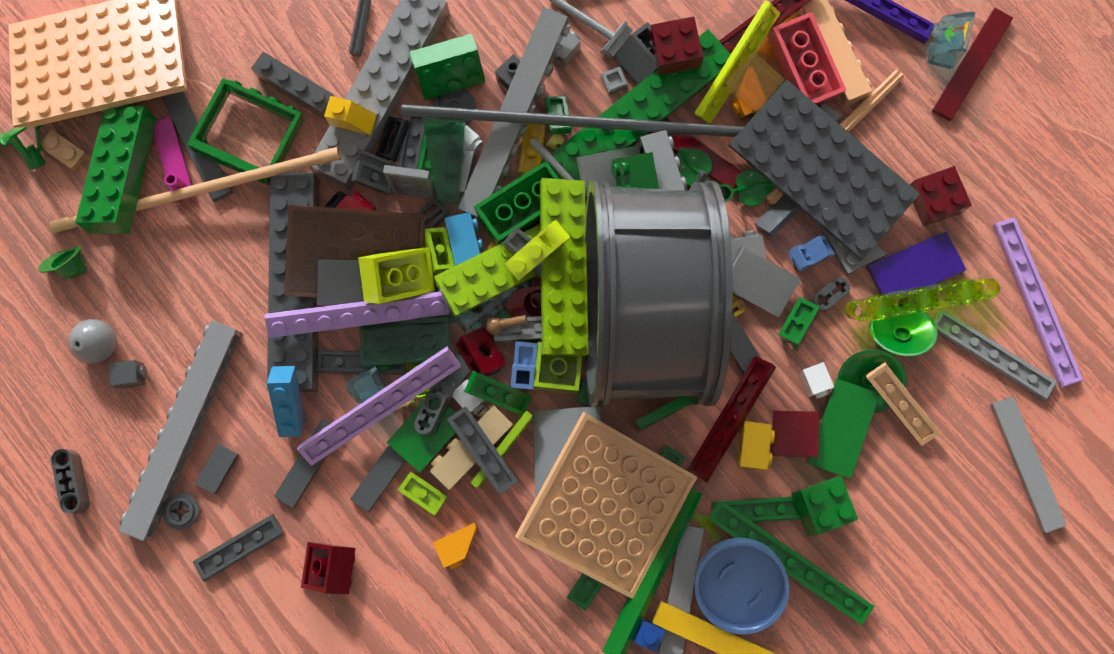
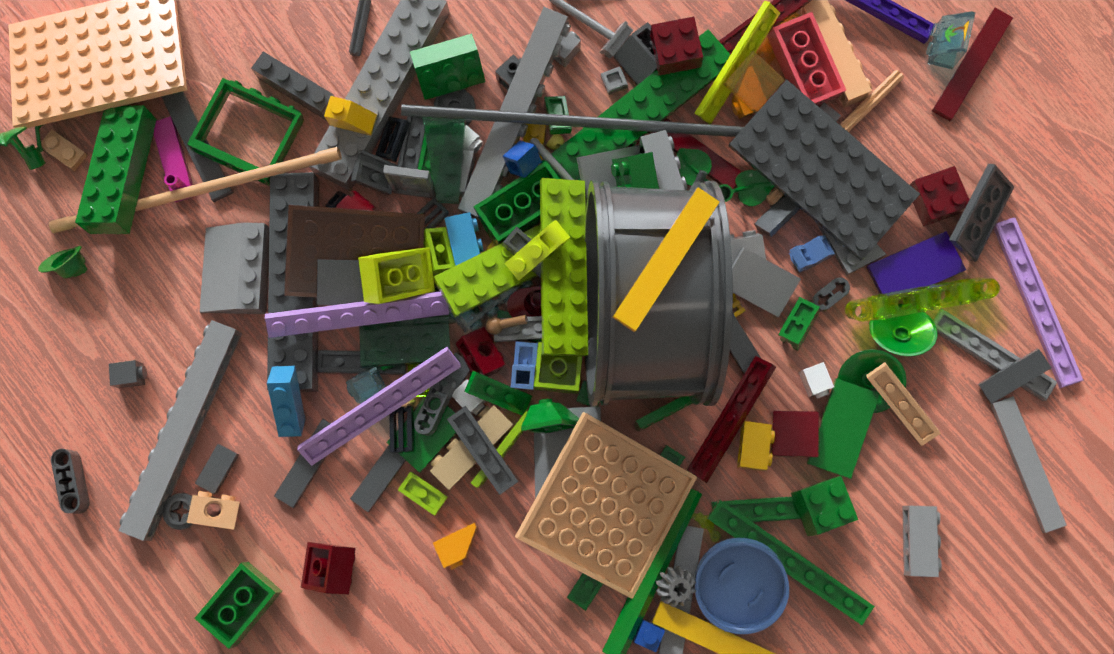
(92, 341): light grey piece -> none
(199, 515): none -> light nougat brick
(235, 269): none -> light grey slope
(238, 547): dark grey tile -> none
(238, 605): none -> green brick
(410, 430): none -> black tile
(522, 158): none -> blue brick
(548, 418): none -> green slope
(665, 259): none -> yellow tile
(672, 594): none -> light grey gear
(921, 541): none -> light grey brick
(982, 212): none -> dark grey tile
(1014, 376): none -> dark grey tile

